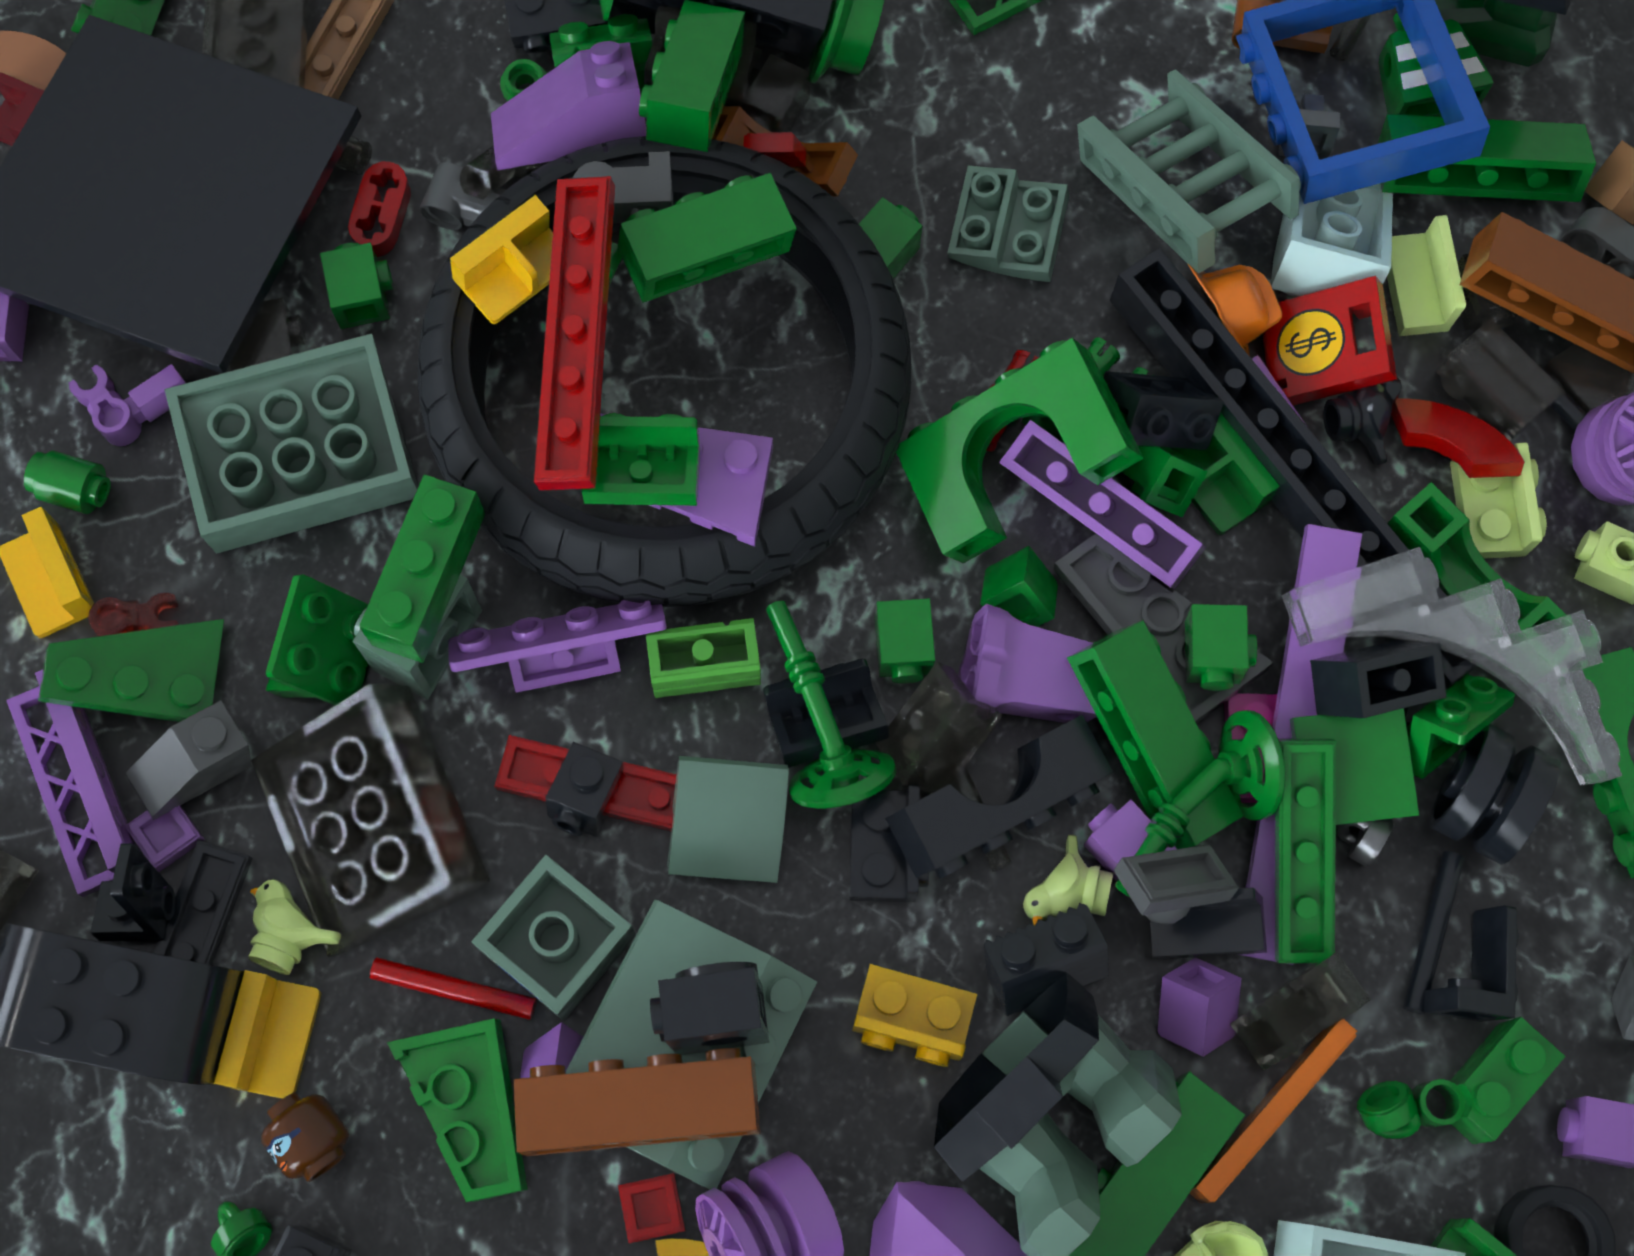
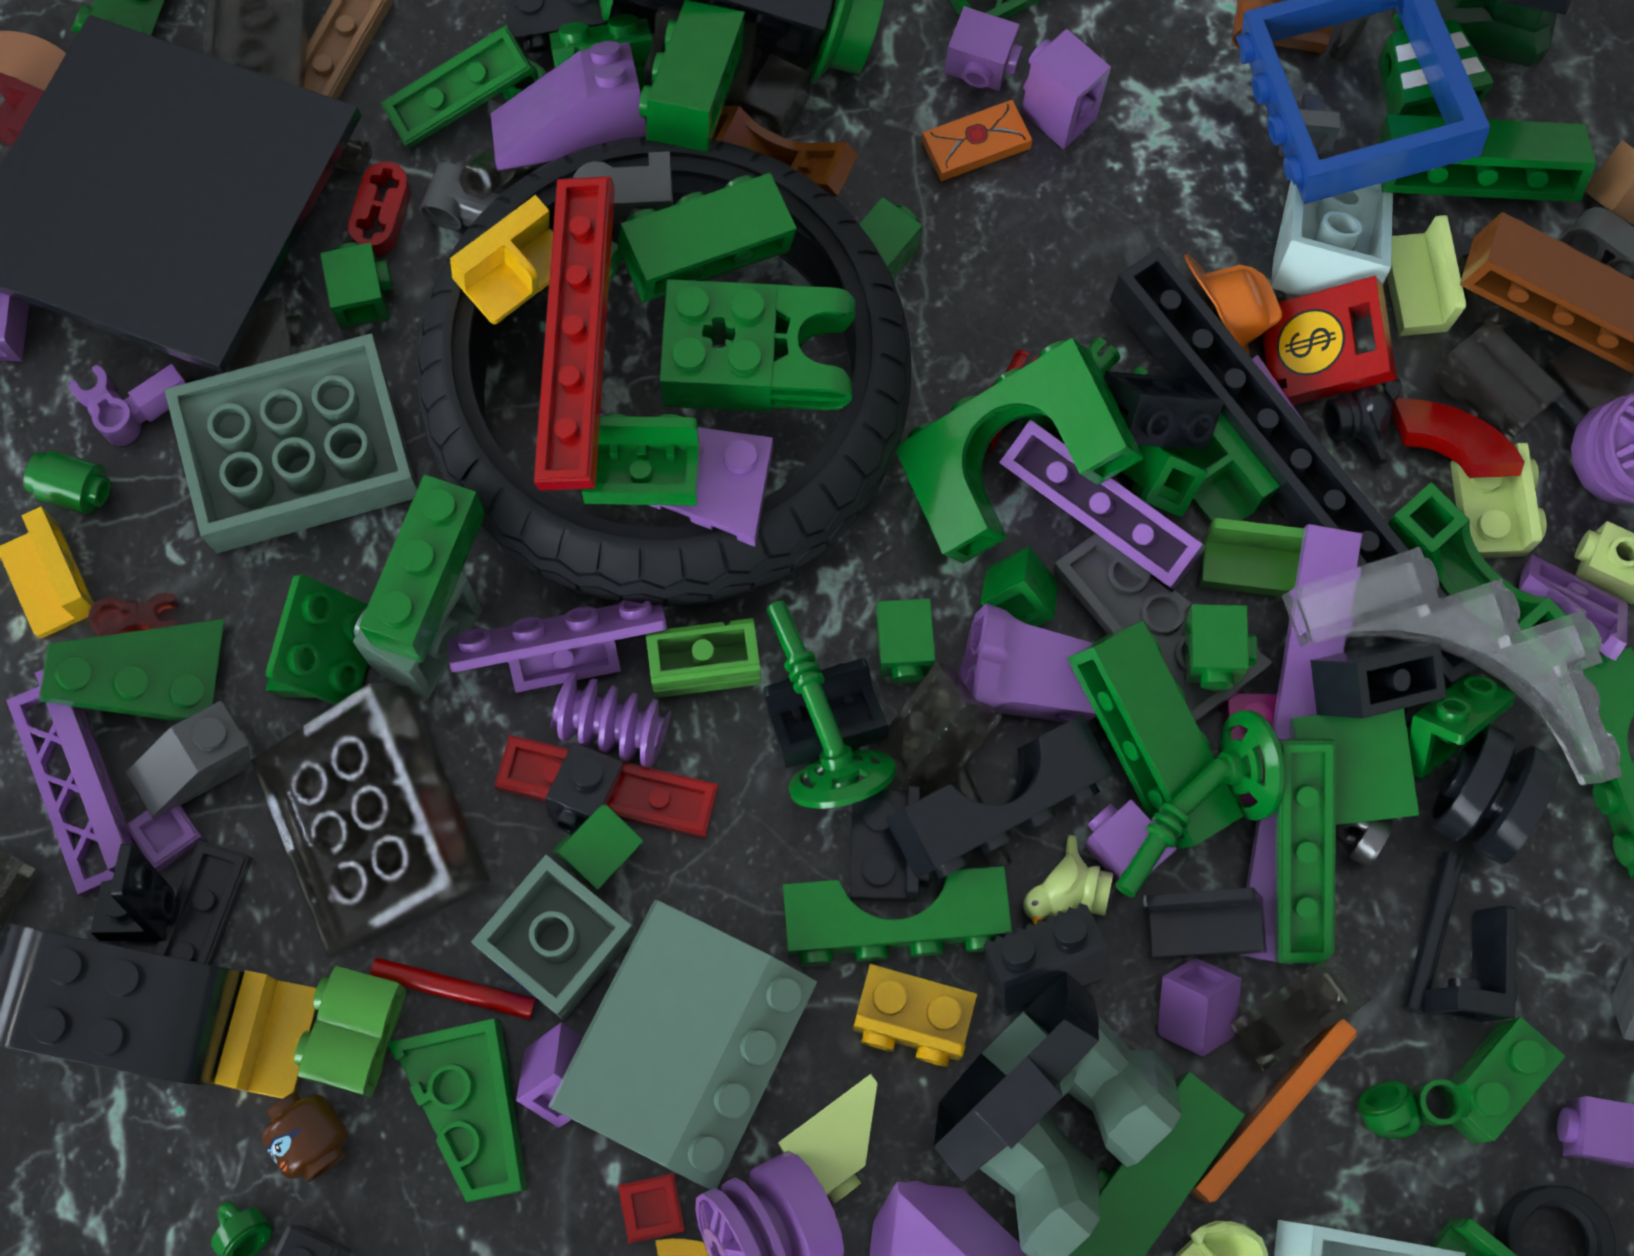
(282, 929): yellowish green animal -> none
(350, 1031): none -> bright green brick
(457, 86): none -> green tile
(598, 847): none -> green panel
(609, 721): none -> medium lavender piece
(636, 1104): dark orange brick -> none
(711, 1008): black brick -> none
(728, 819): sand green slope -> none
(763, 343): none -> green brick
(780, 146): red tile -> none
(827, 923): none -> green arch
(837, 1139): none -> yellowish green slope
(976, 140): none -> orange tile
(983, 49): none -> medium lavender brick
(1008, 223): sand green slope -> none
(1064, 87): none -> medium lavender brick
(1167, 206): sand green fence -> none
(1174, 881): dark grey tile -> none
(1250, 557): none -> bright green panel
(1573, 595): none -> medium lavender wing

